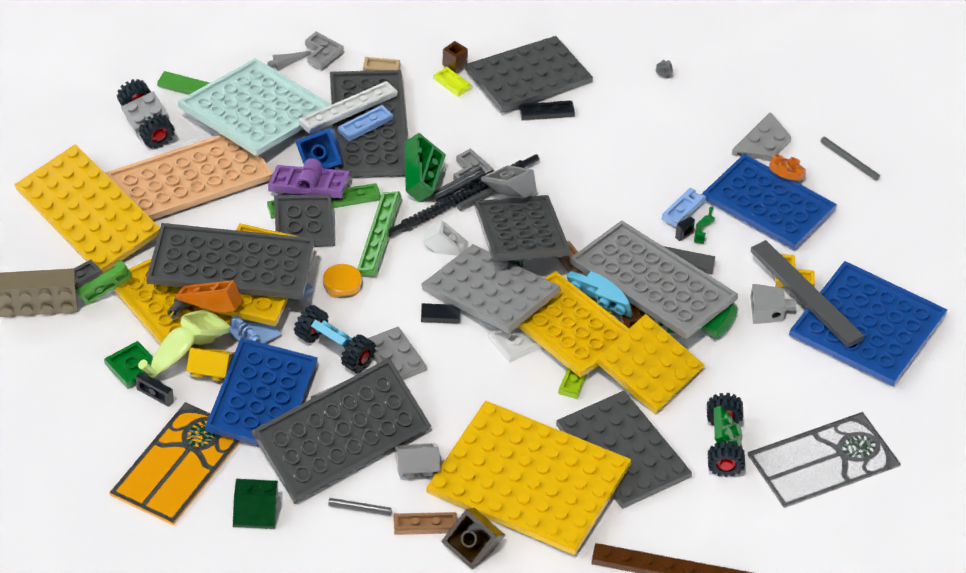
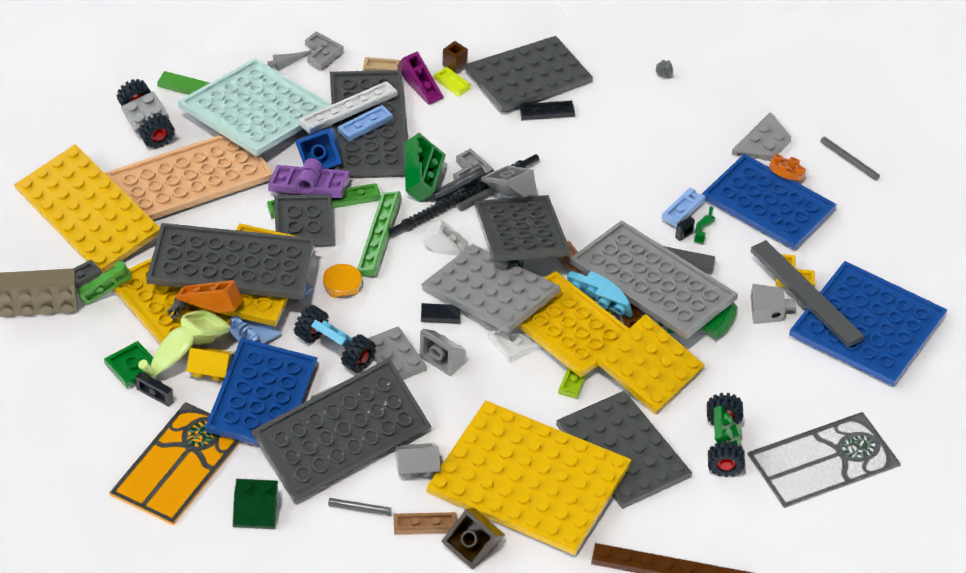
(419, 77): none -> magenta slope
(441, 352): none -> light grey slope

